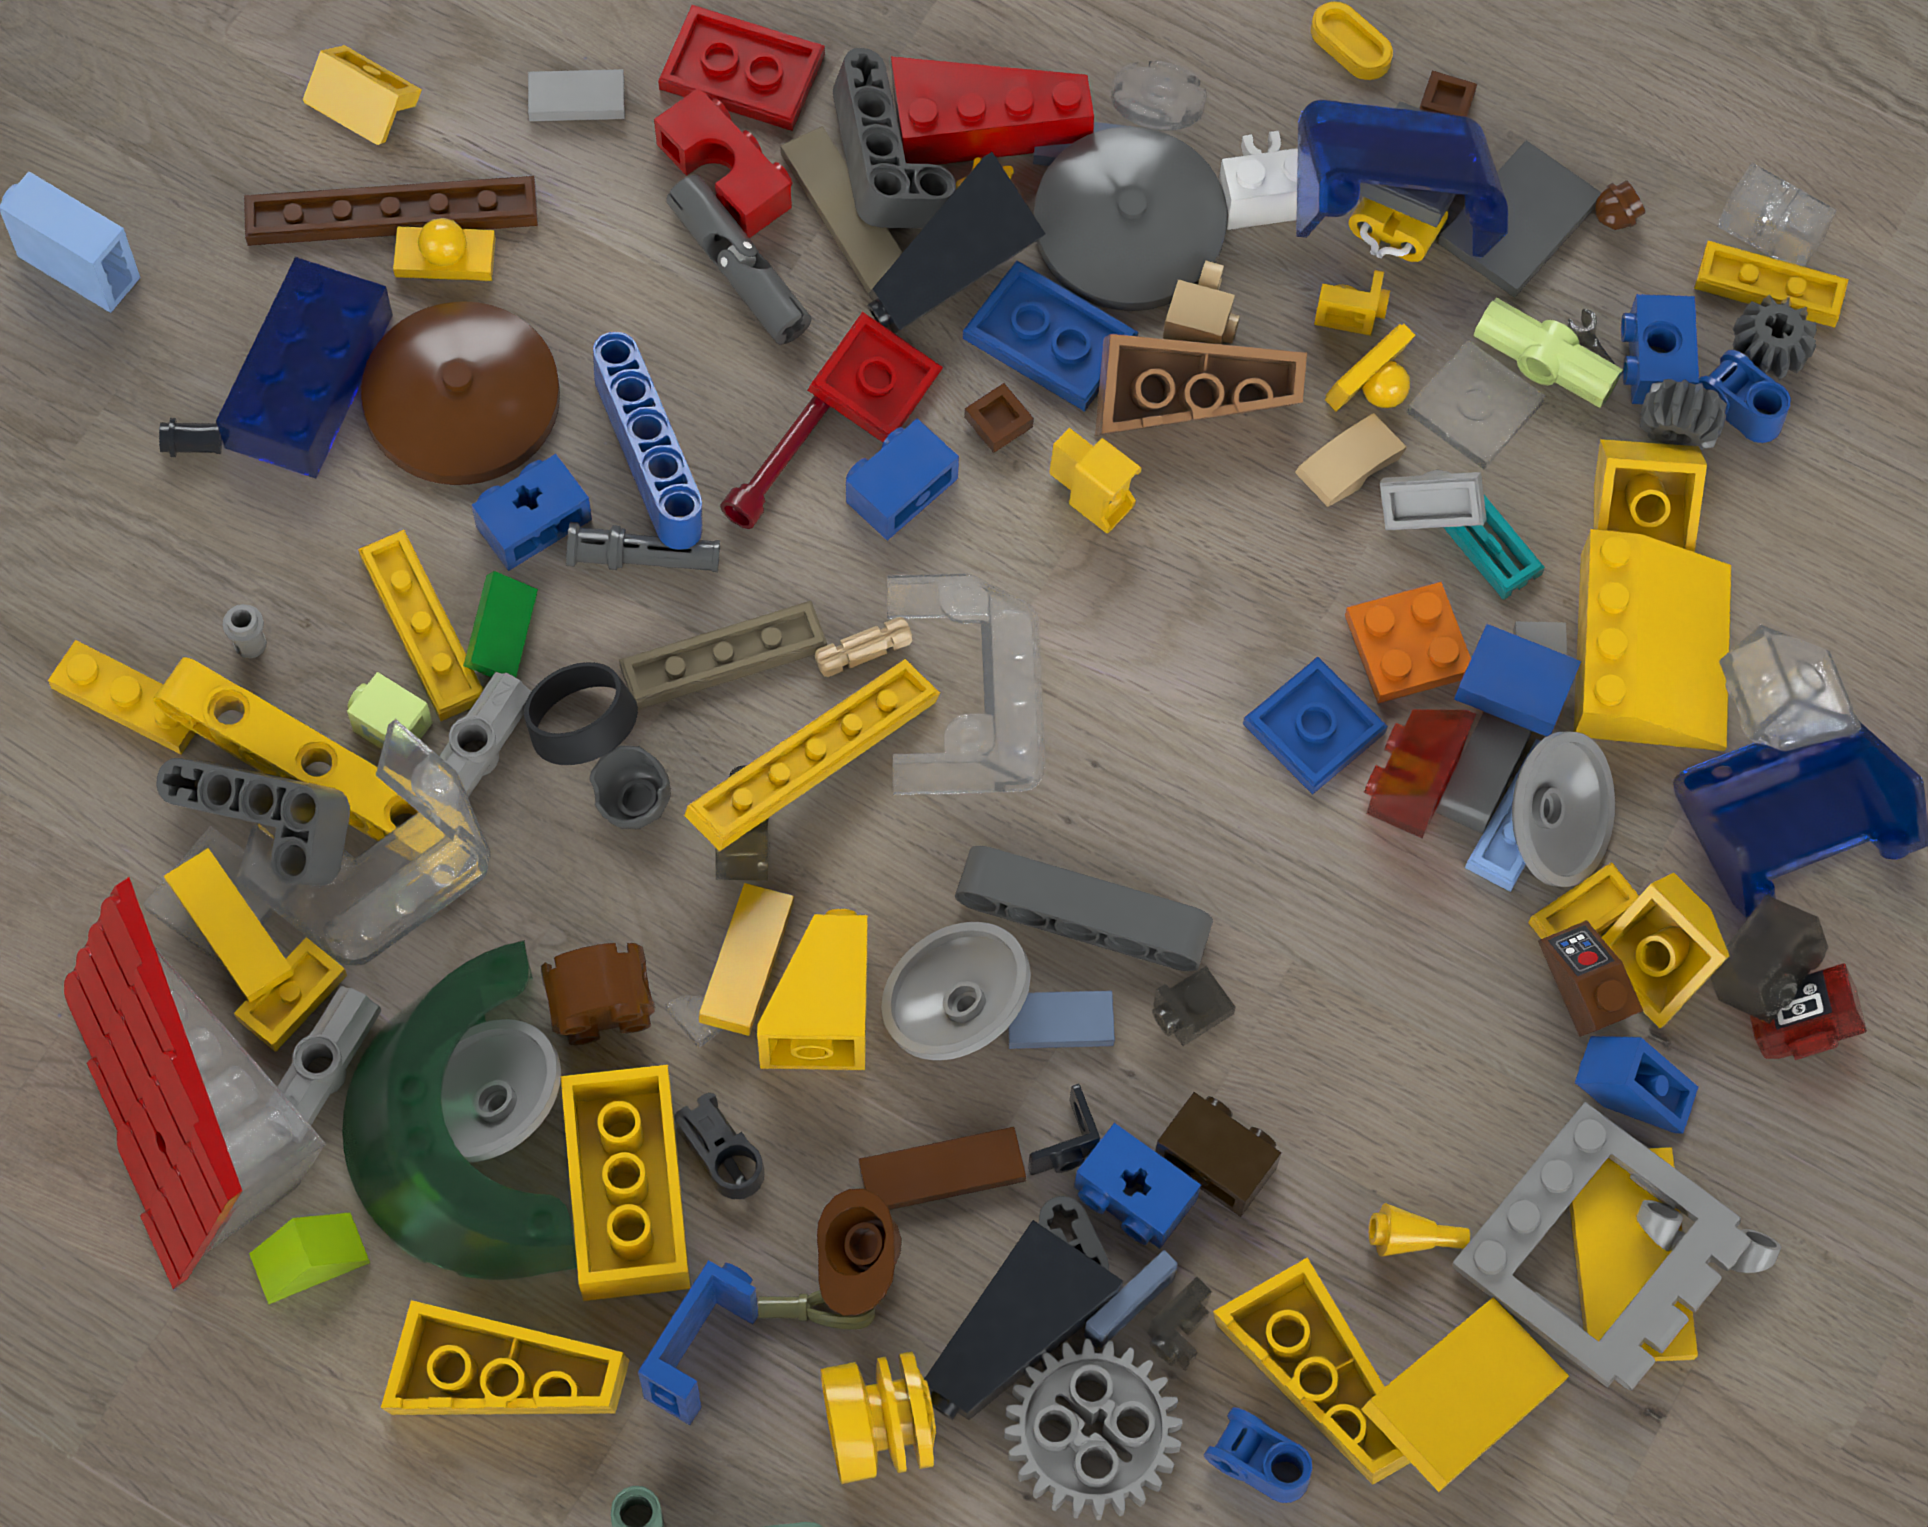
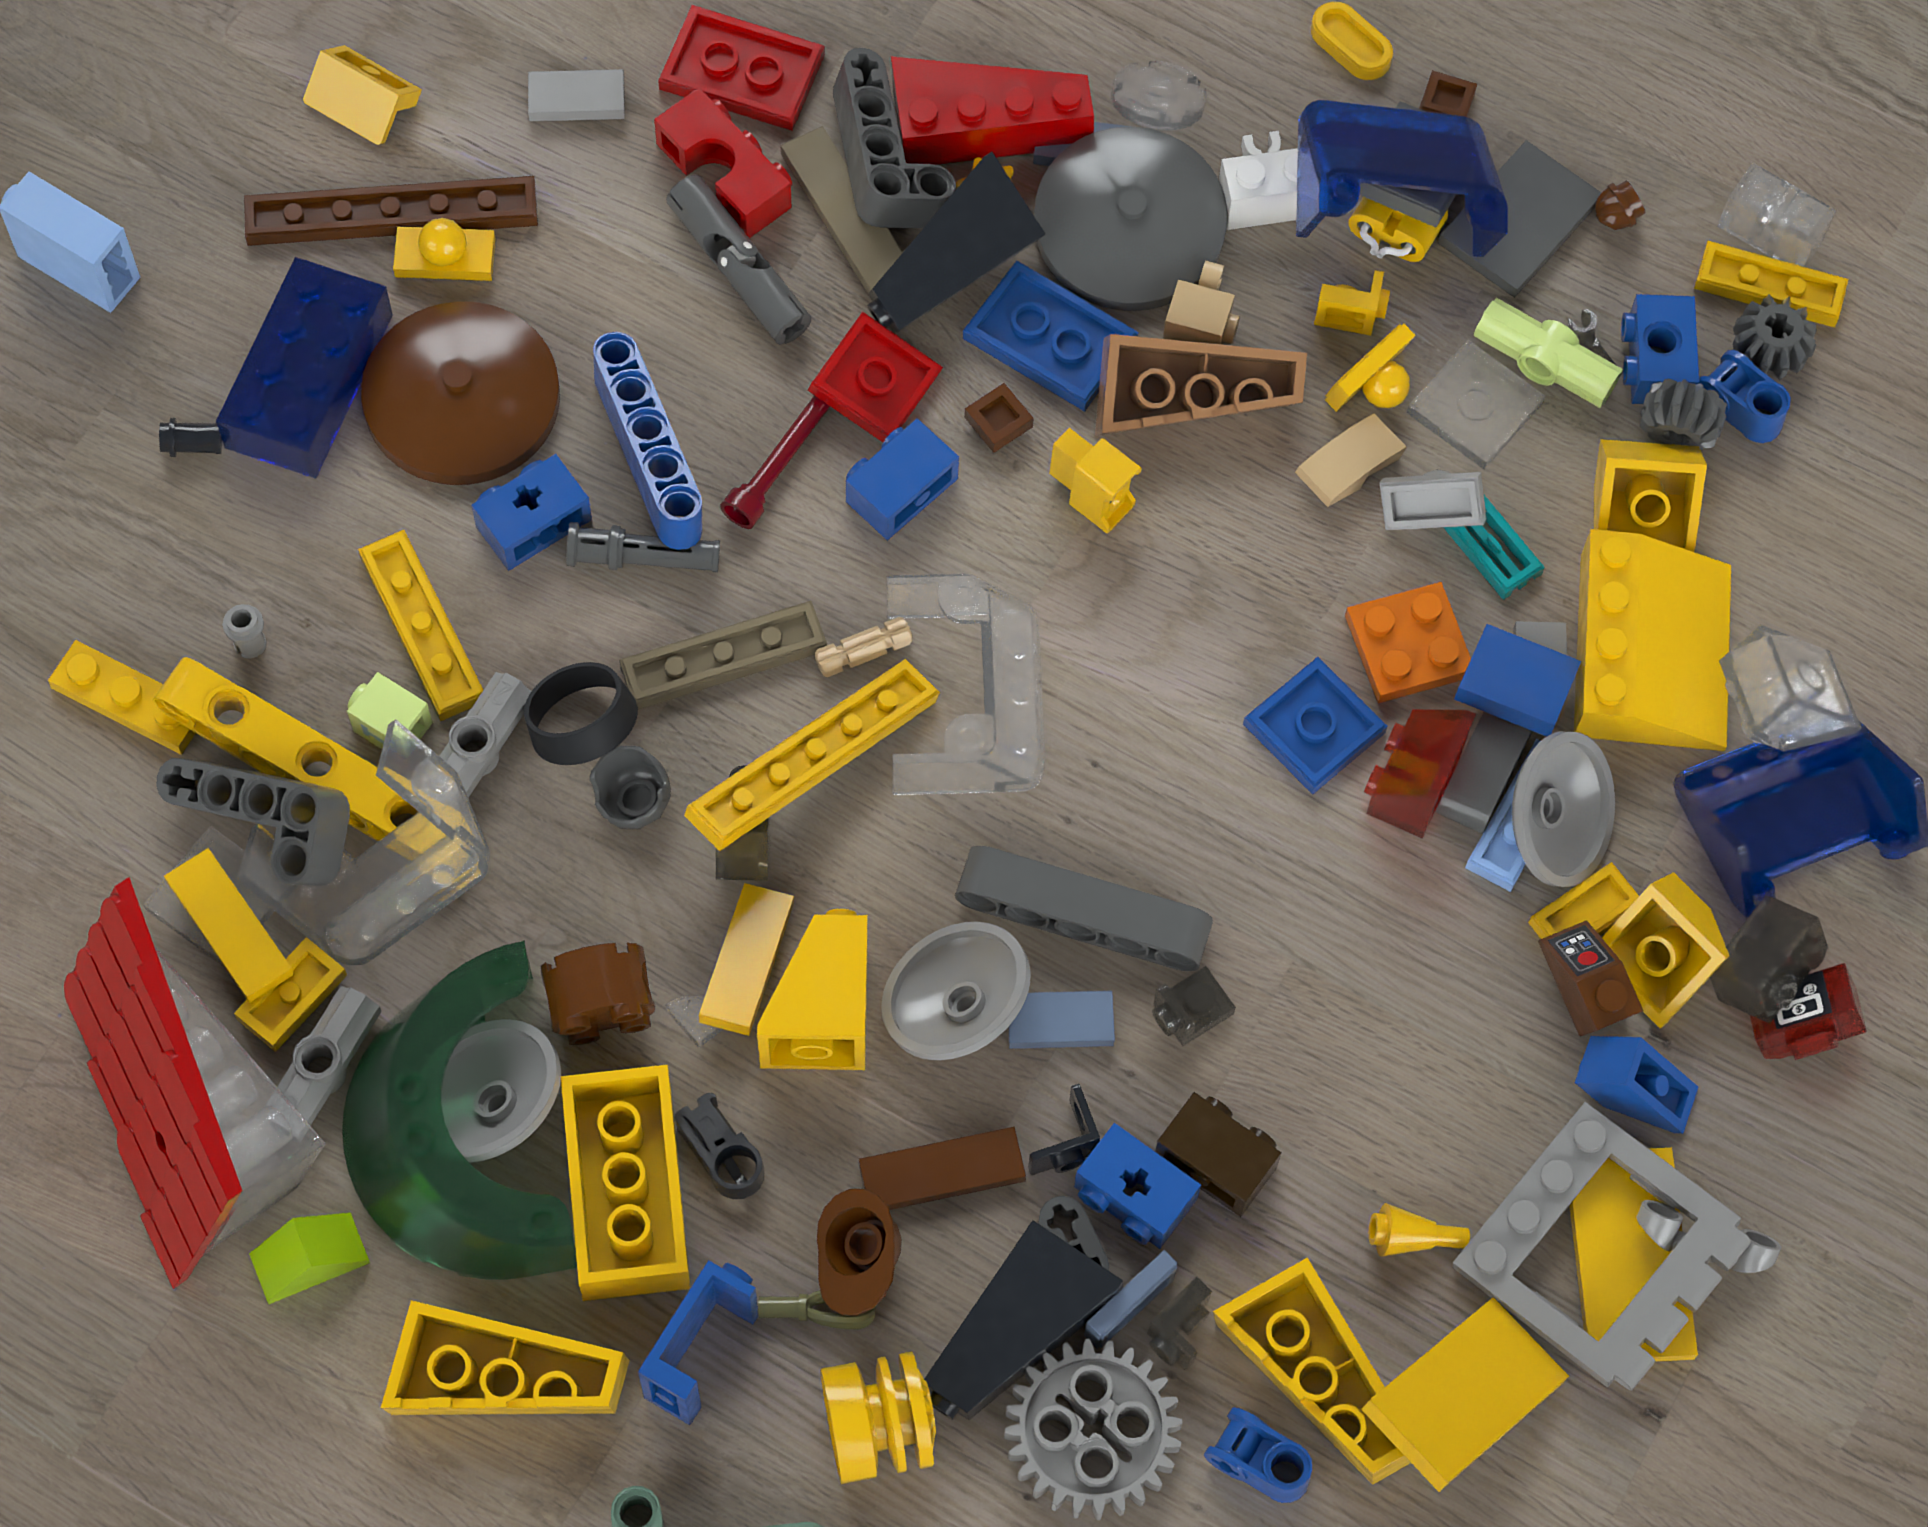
(500, 626): green tile -> none

